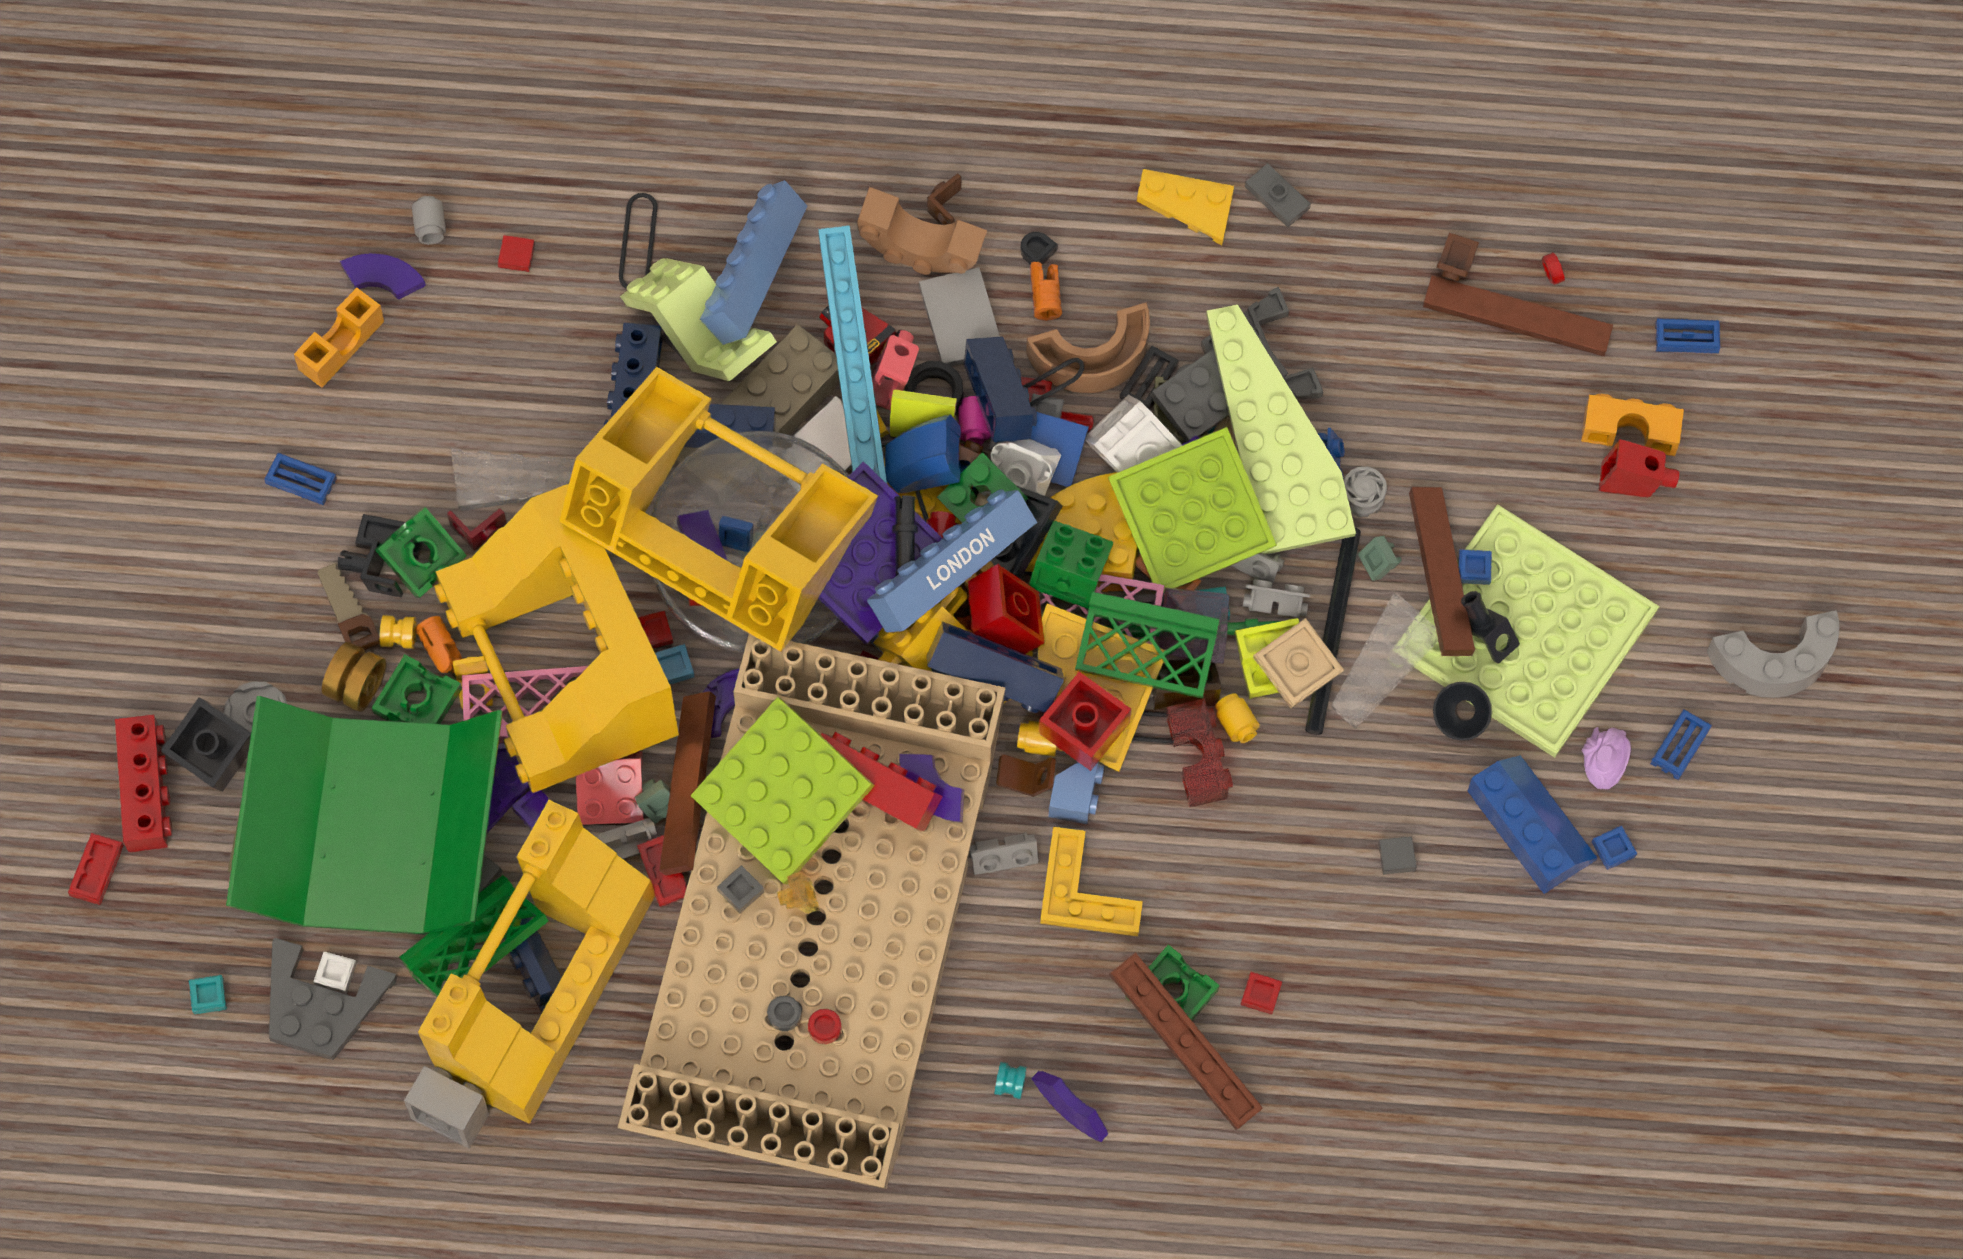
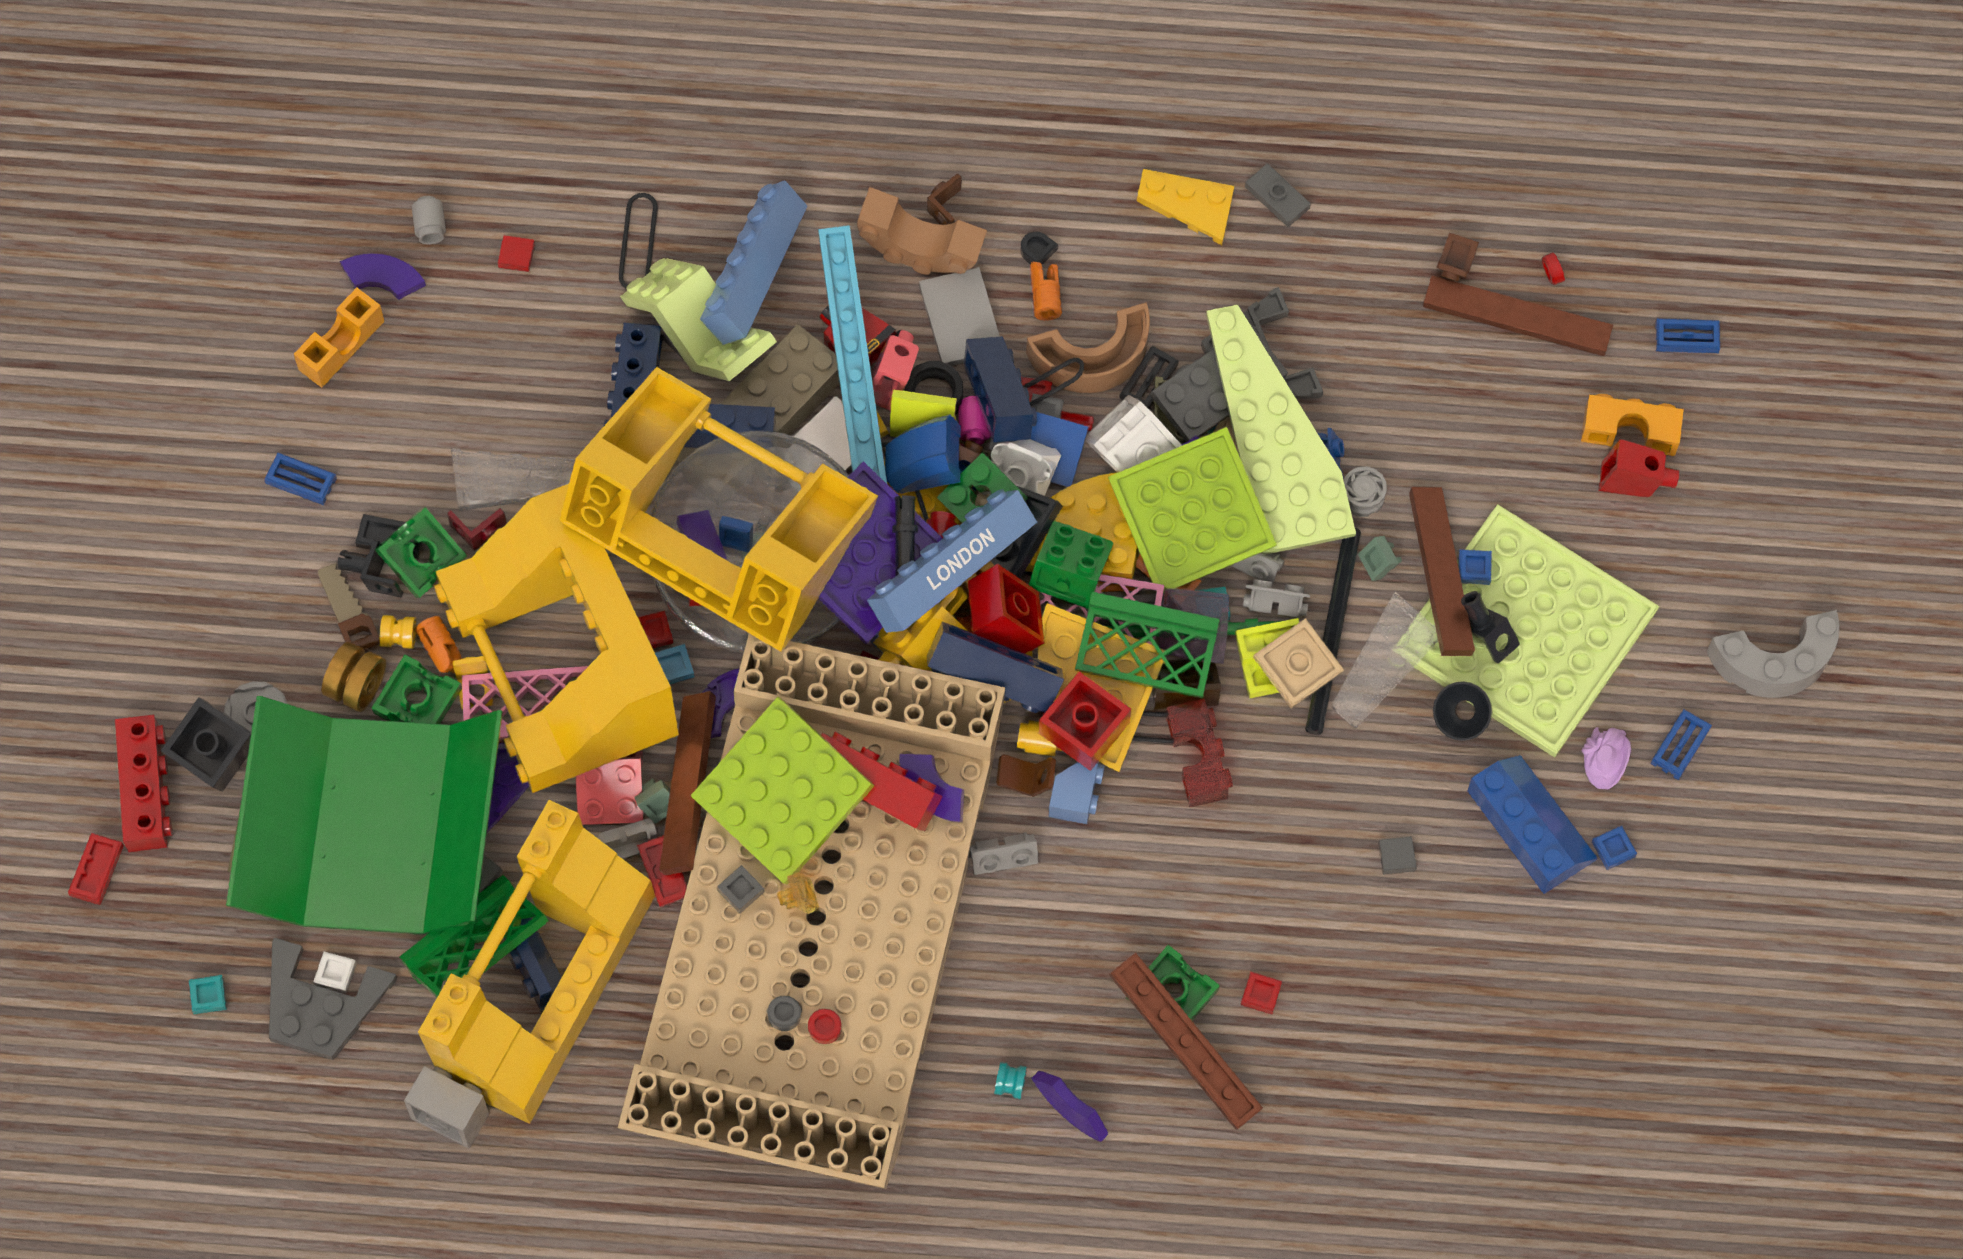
(530, 807): dark purple plate -> none
(1071, 909): yellow plate -> none
(1237, 718): yellow brick -> none

